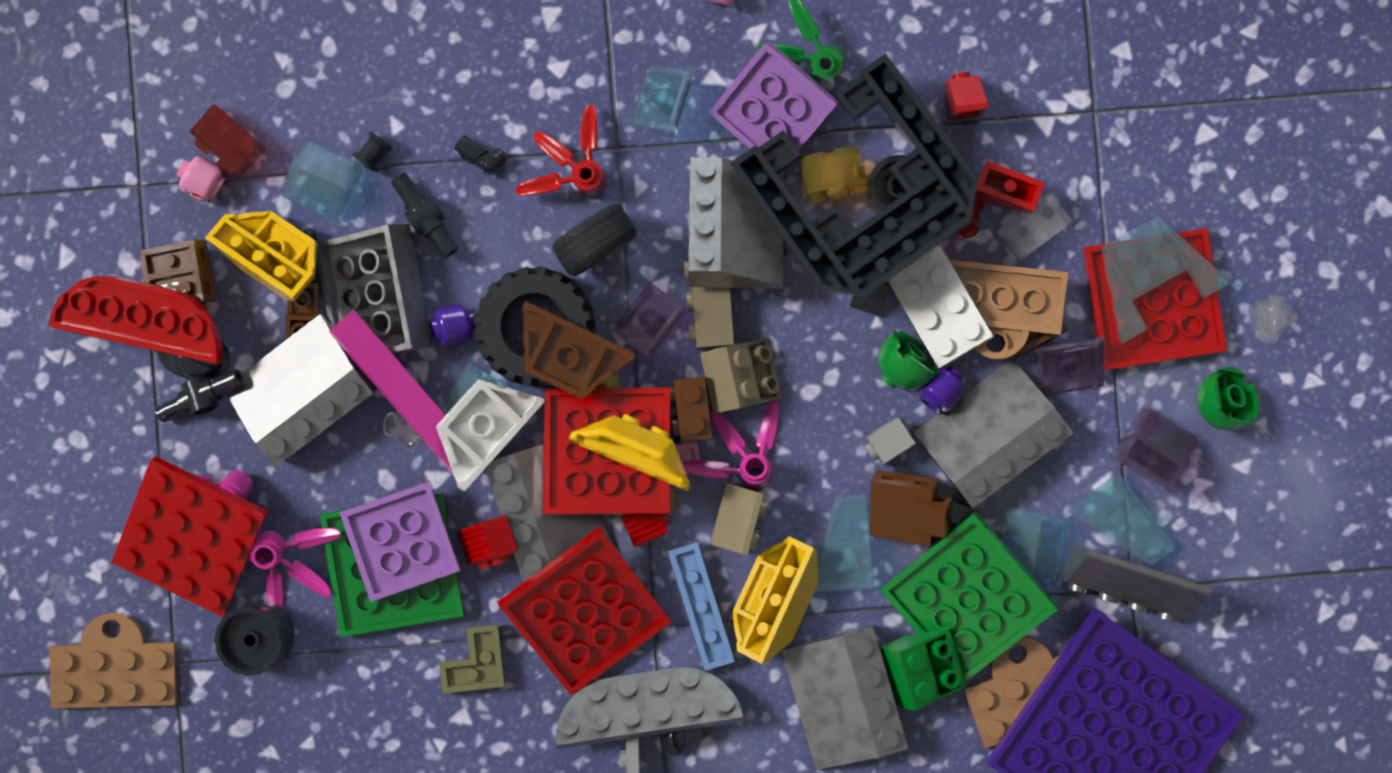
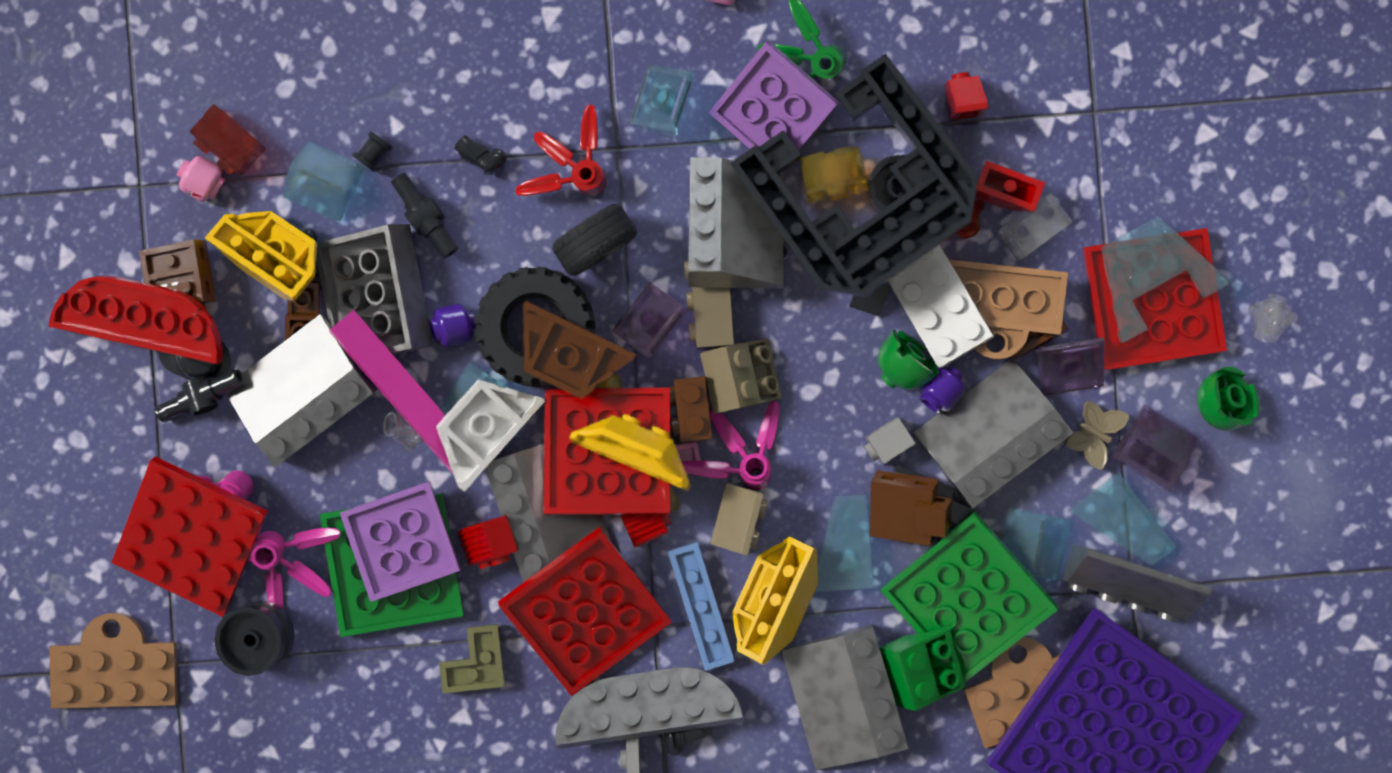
(1093, 431): none -> dark tan piece

